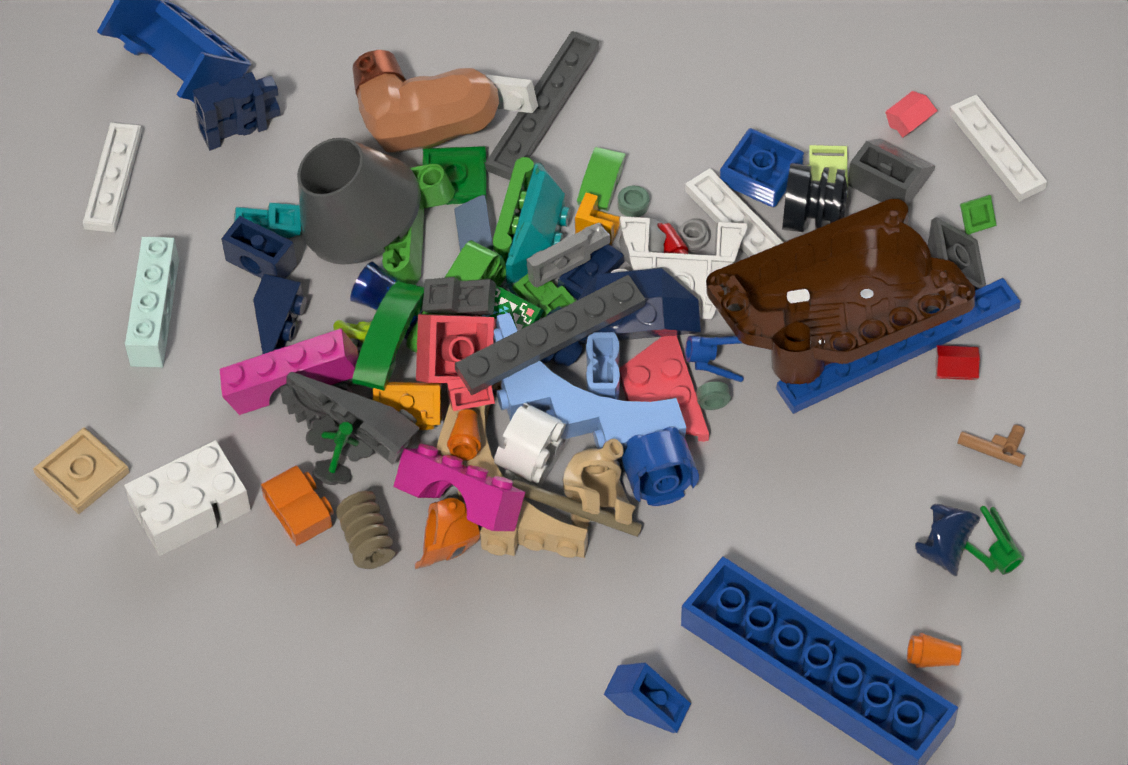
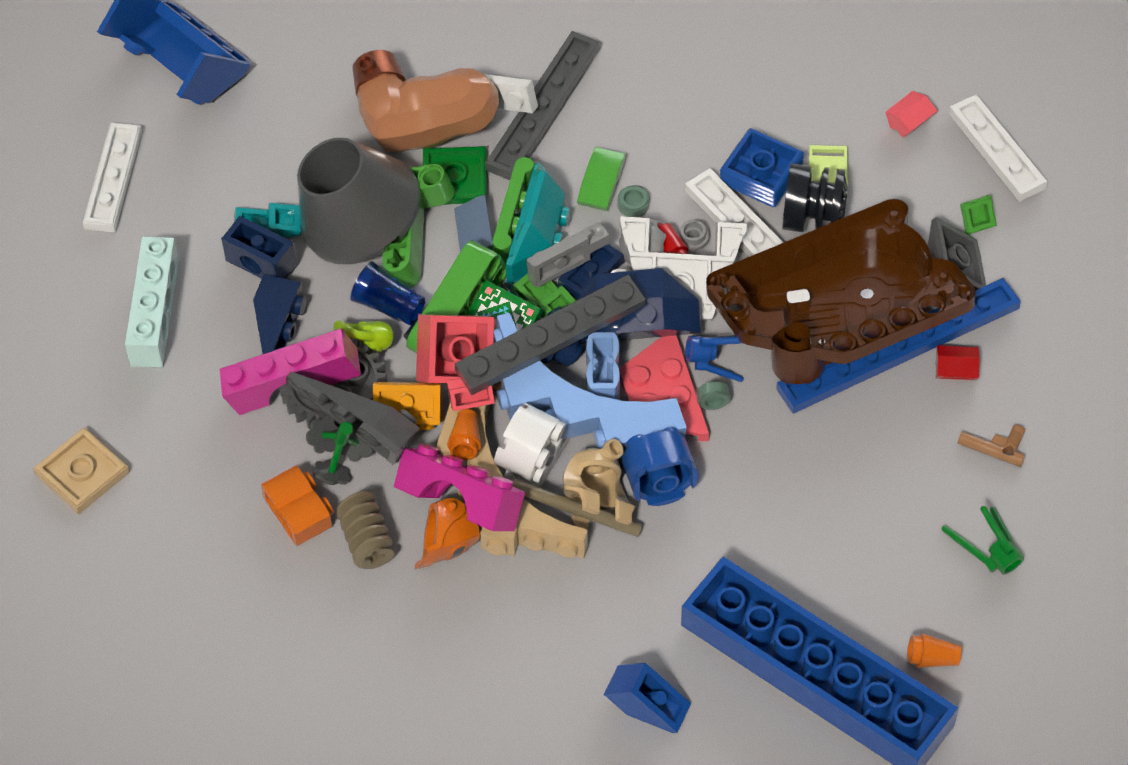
(179, 497): white piece -> none
(235, 108): dark blue hips -> none
(386, 334): green slope -> none
(458, 297): dark grey slope -> none
(589, 215): light orange panel -> none
(887, 172): dark grey slope -> none
(948, 536): dark blue hair -> none

